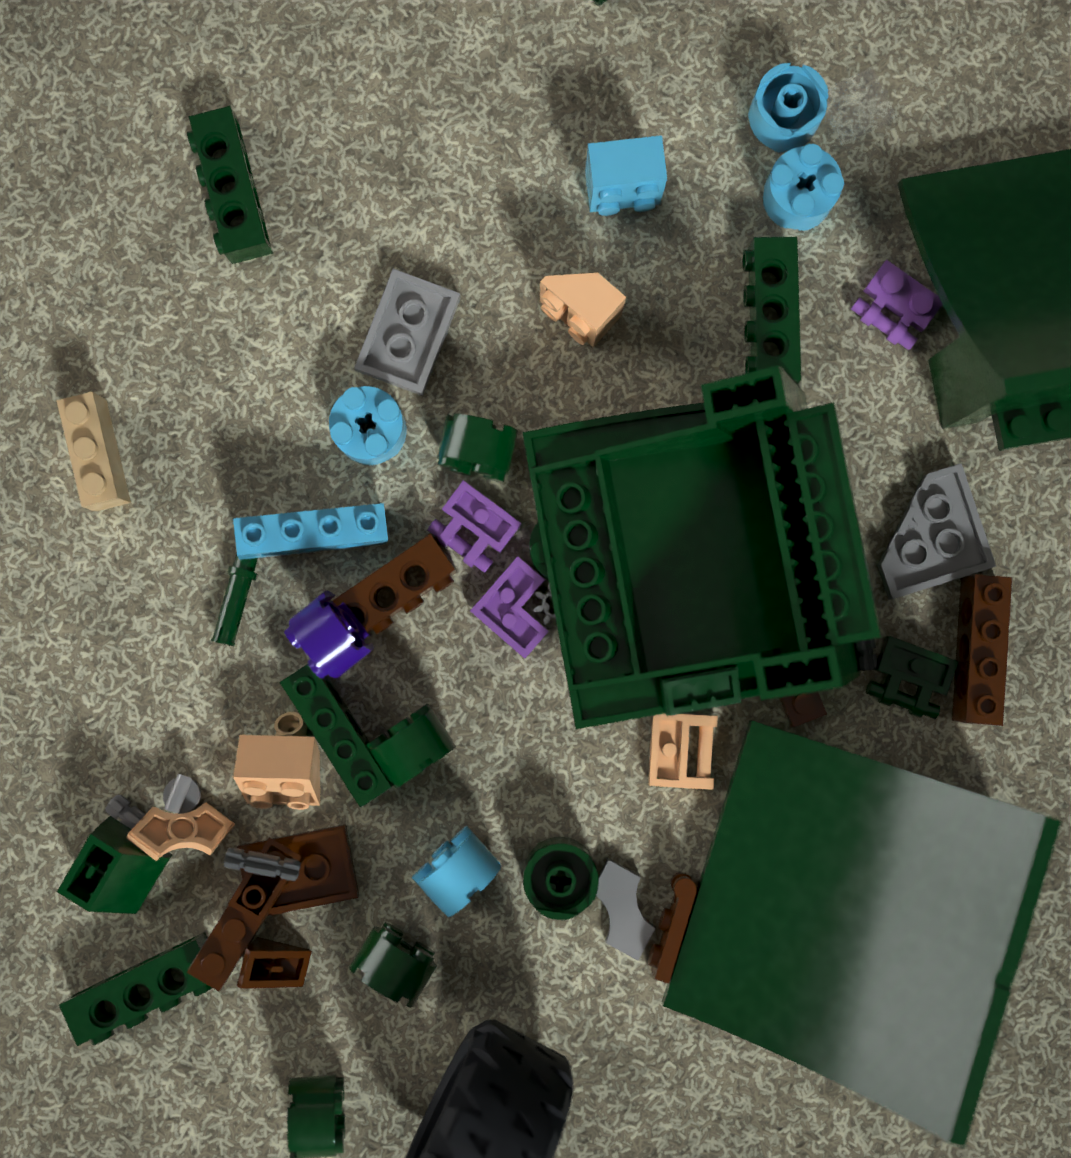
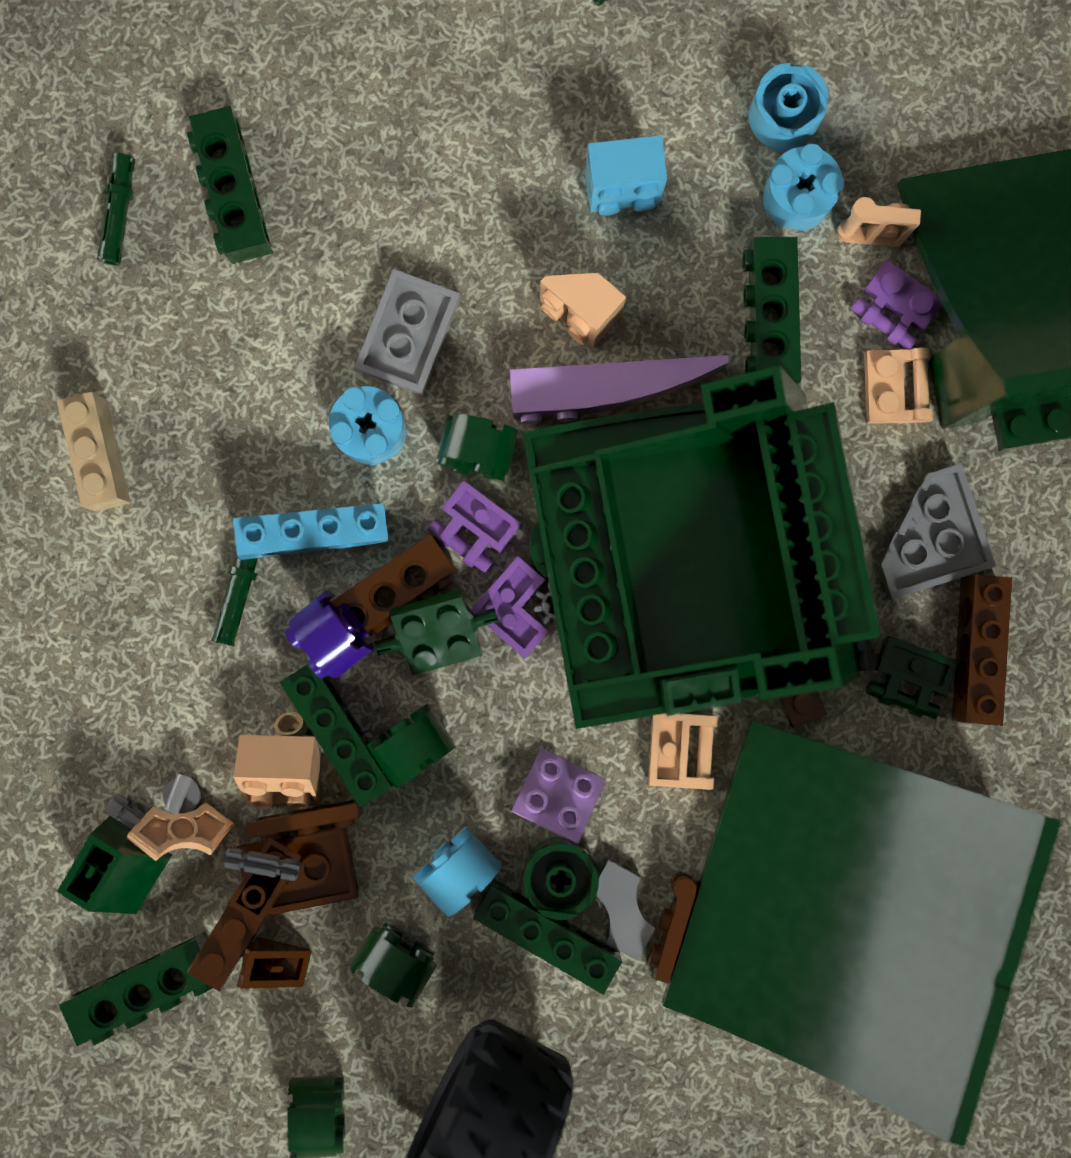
(118, 195): none -> dark green pin
(304, 821): none -> reddish brown plate
(436, 632): none -> dark green plate
(547, 938): none -> dark green brick
(558, 796): none -> lavender hinge
(596, 388): none -> lavender slope
(886, 386): none -> light nougat plate
(887, 227): none -> light nougat plate

